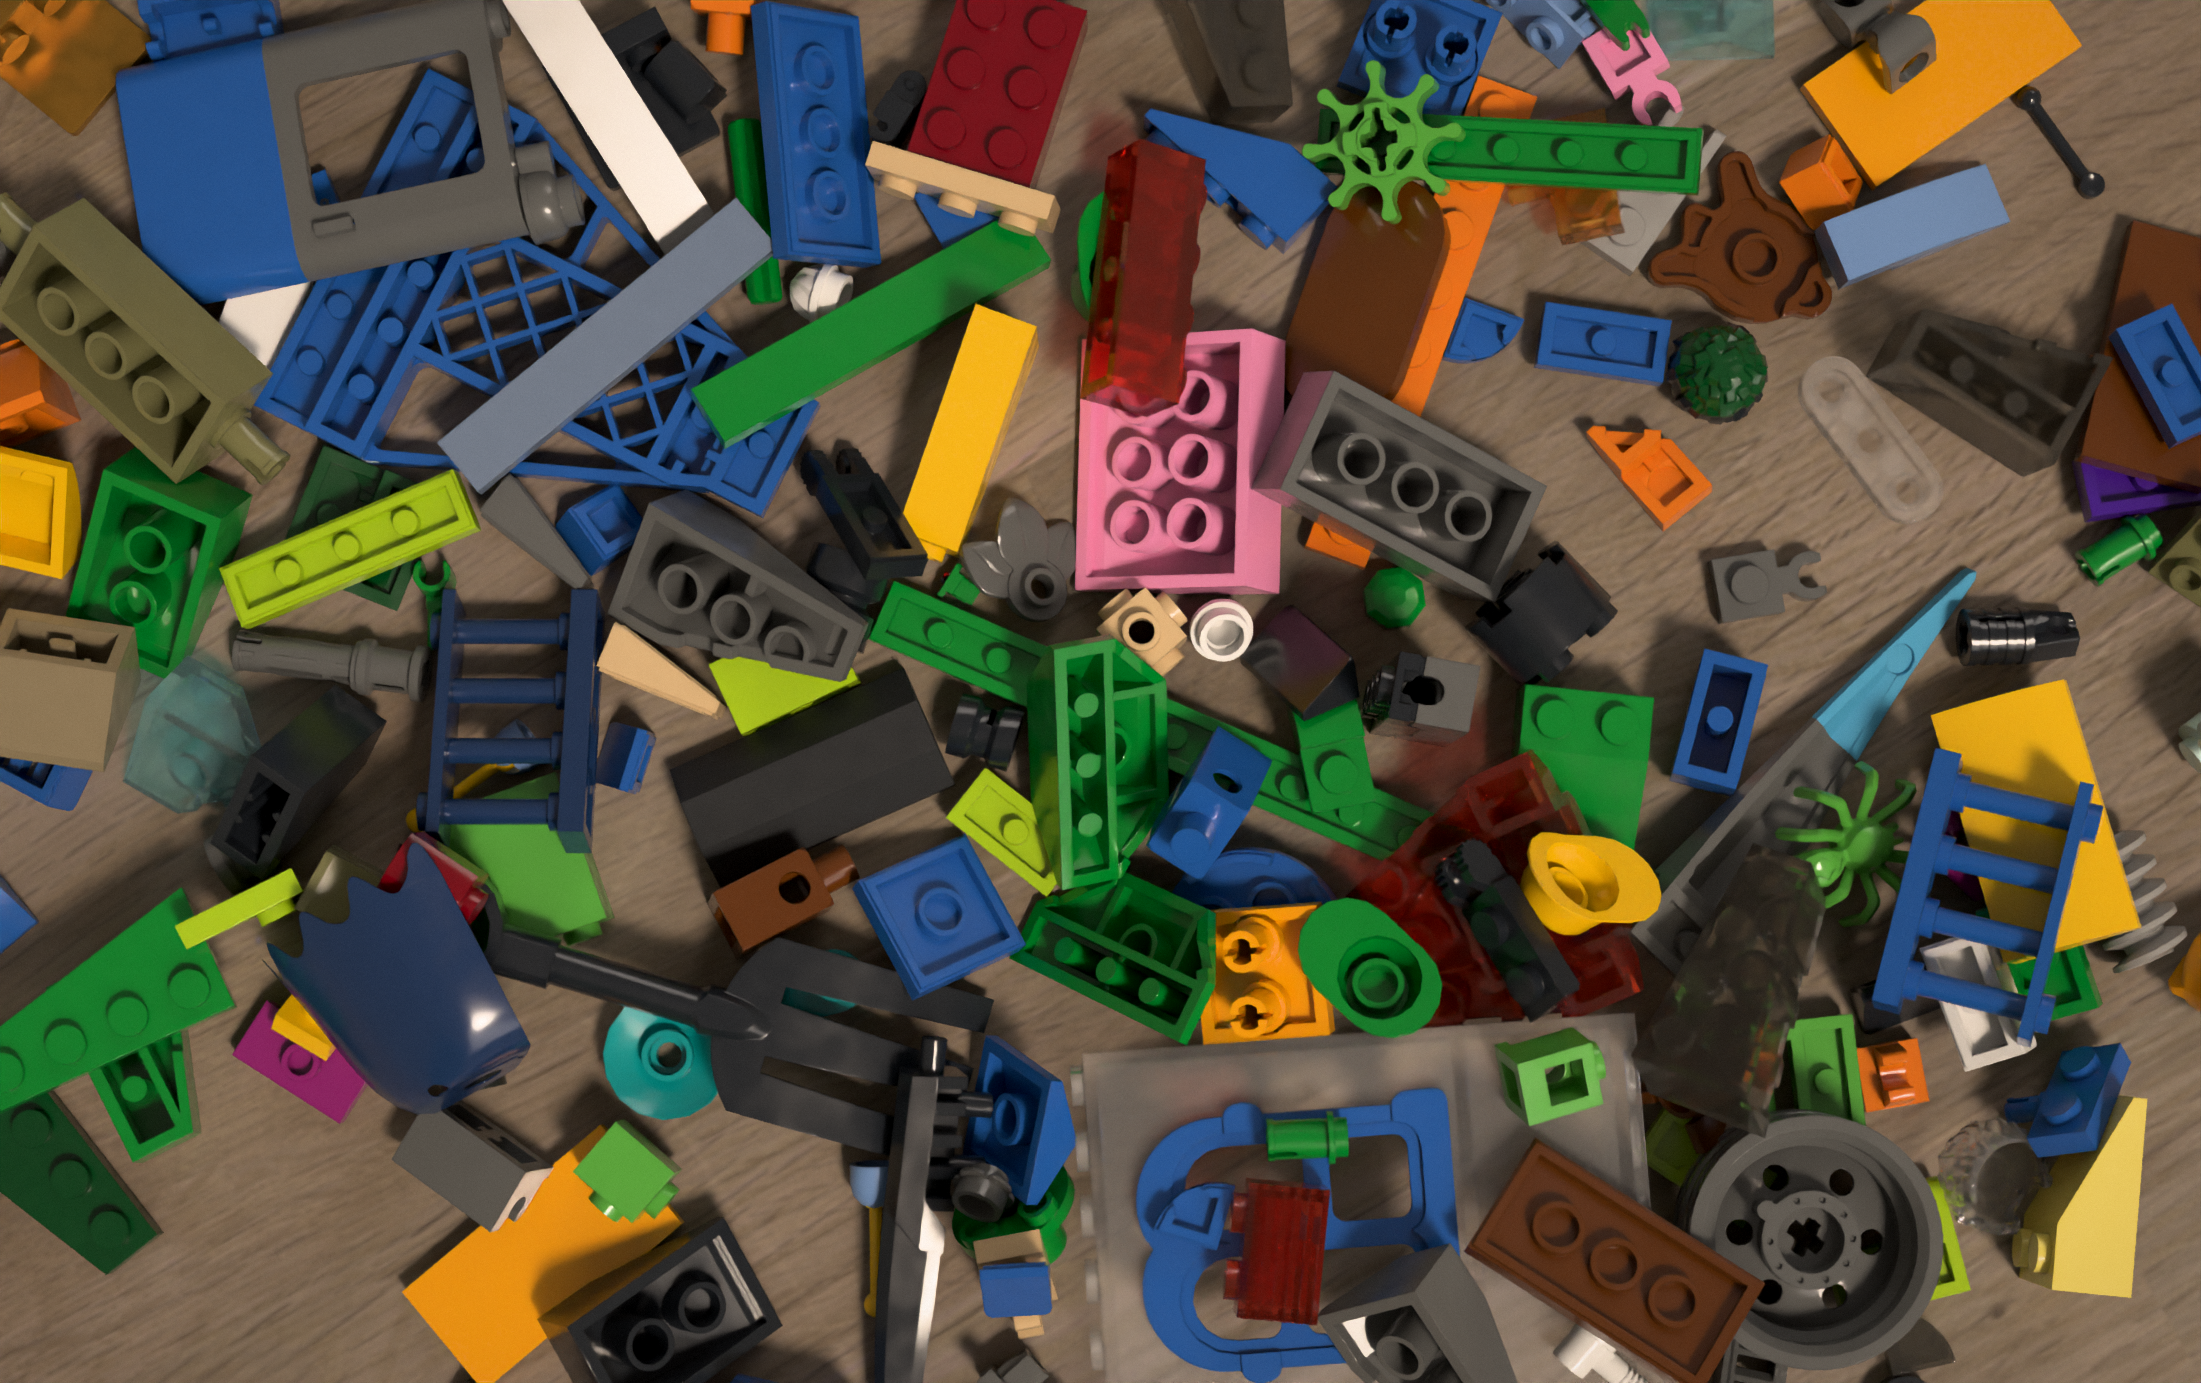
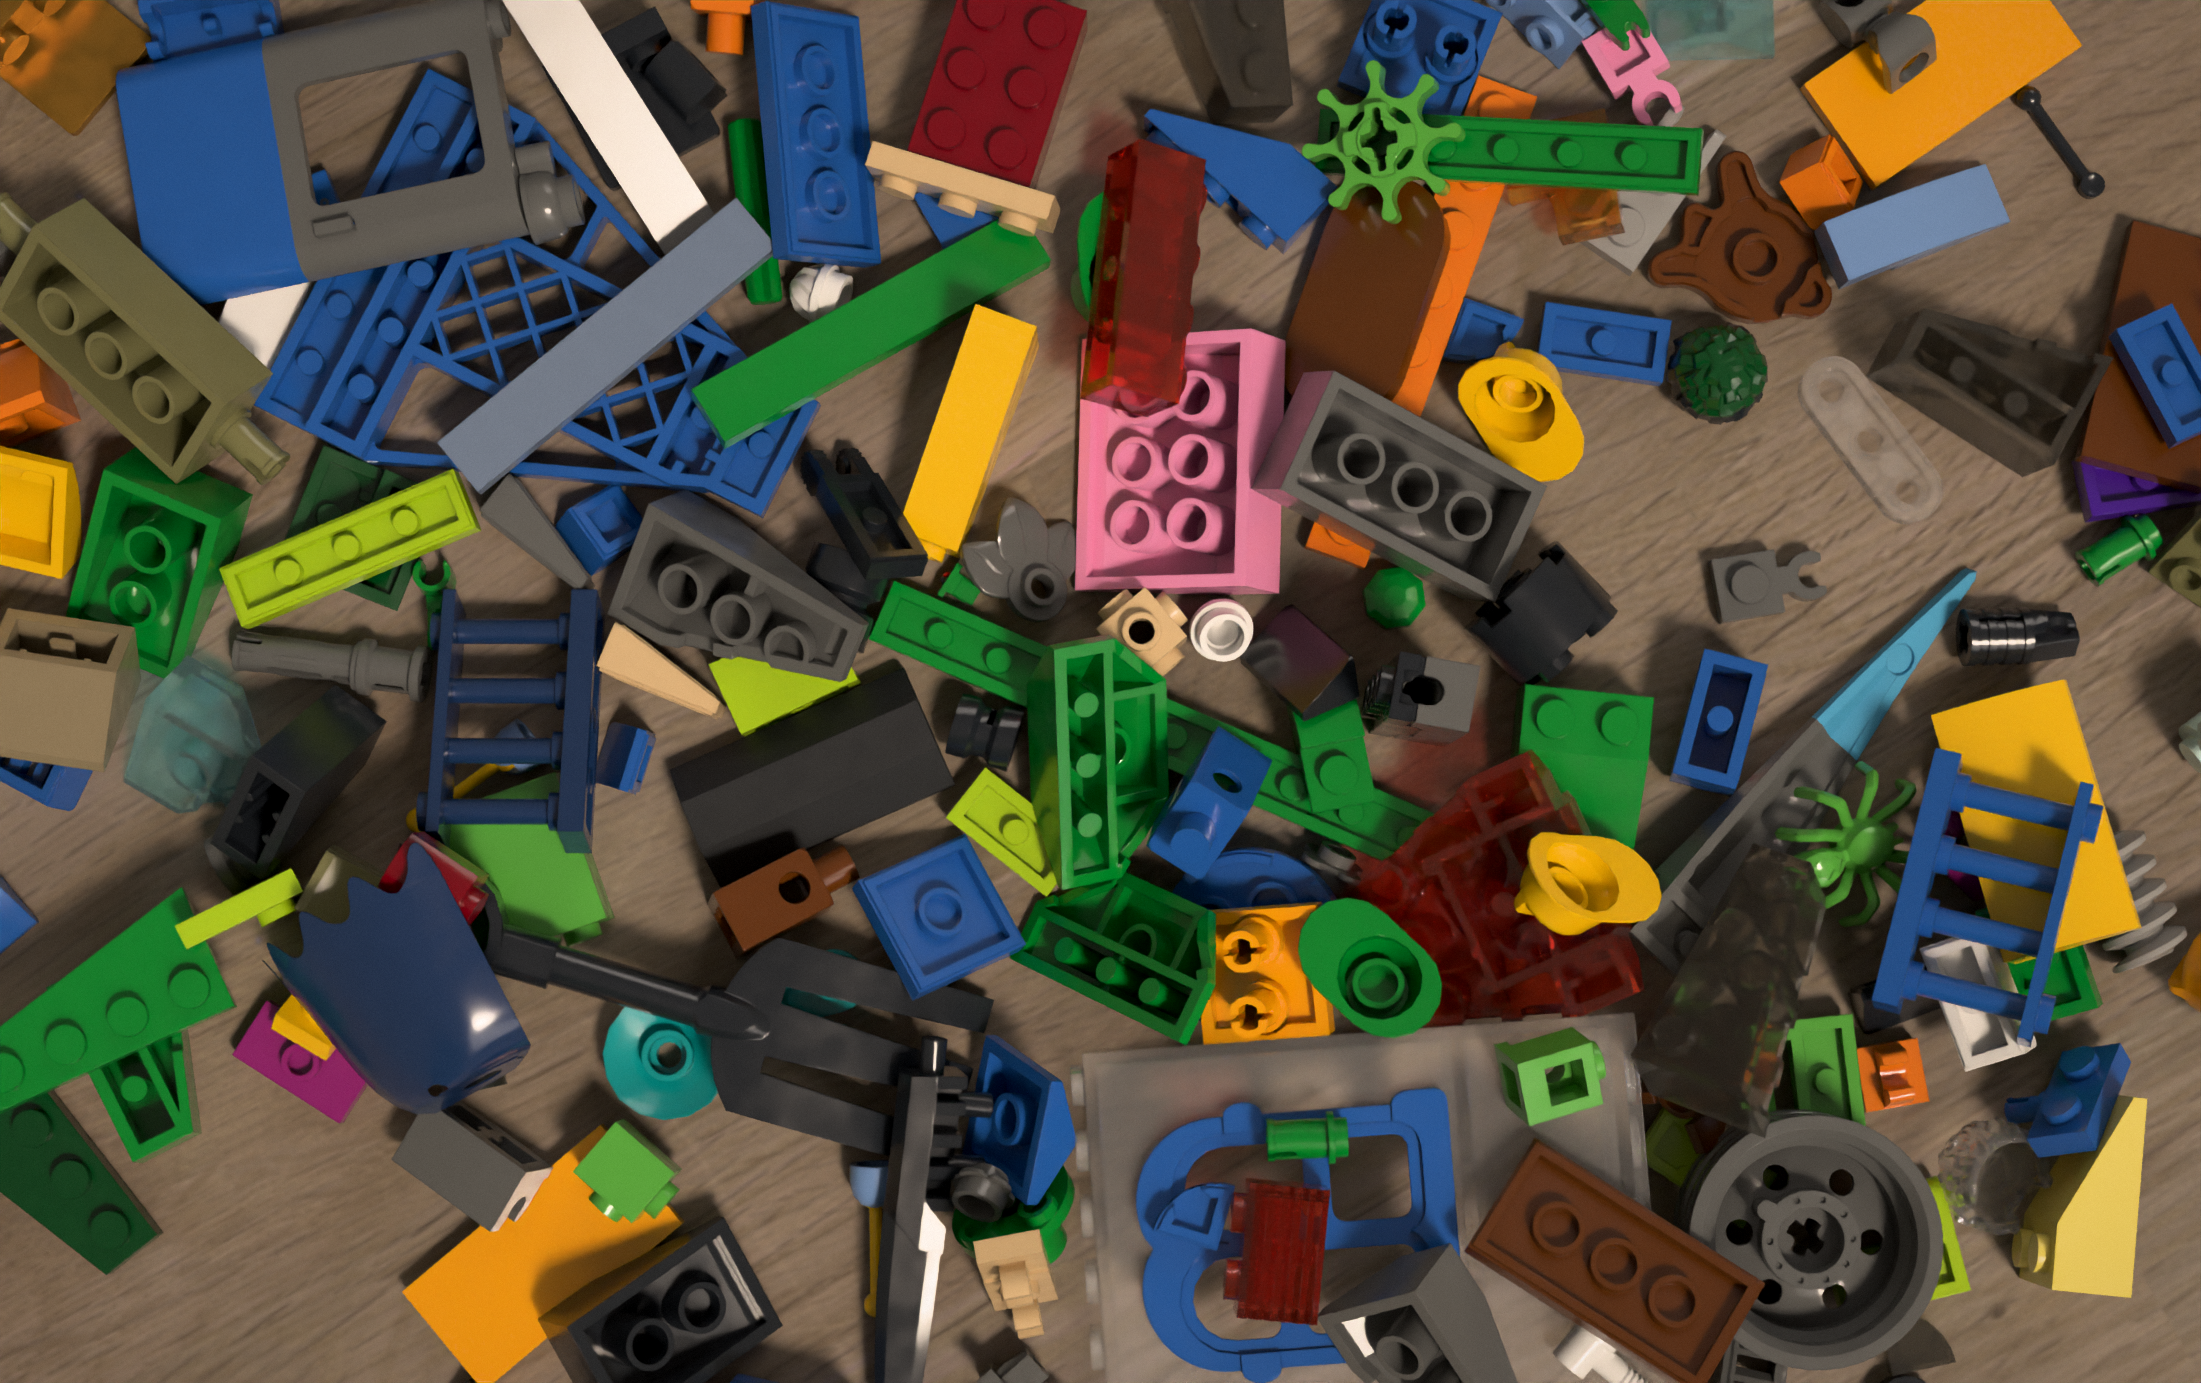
(899, 109): black piece -> none
(1016, 1289): blue slope -> none
(1334, 865): none -> dark grey plate
(1507, 928): black hinge -> none
(1522, 412): none -> yellow piece
(1652, 472): orange slope -> none

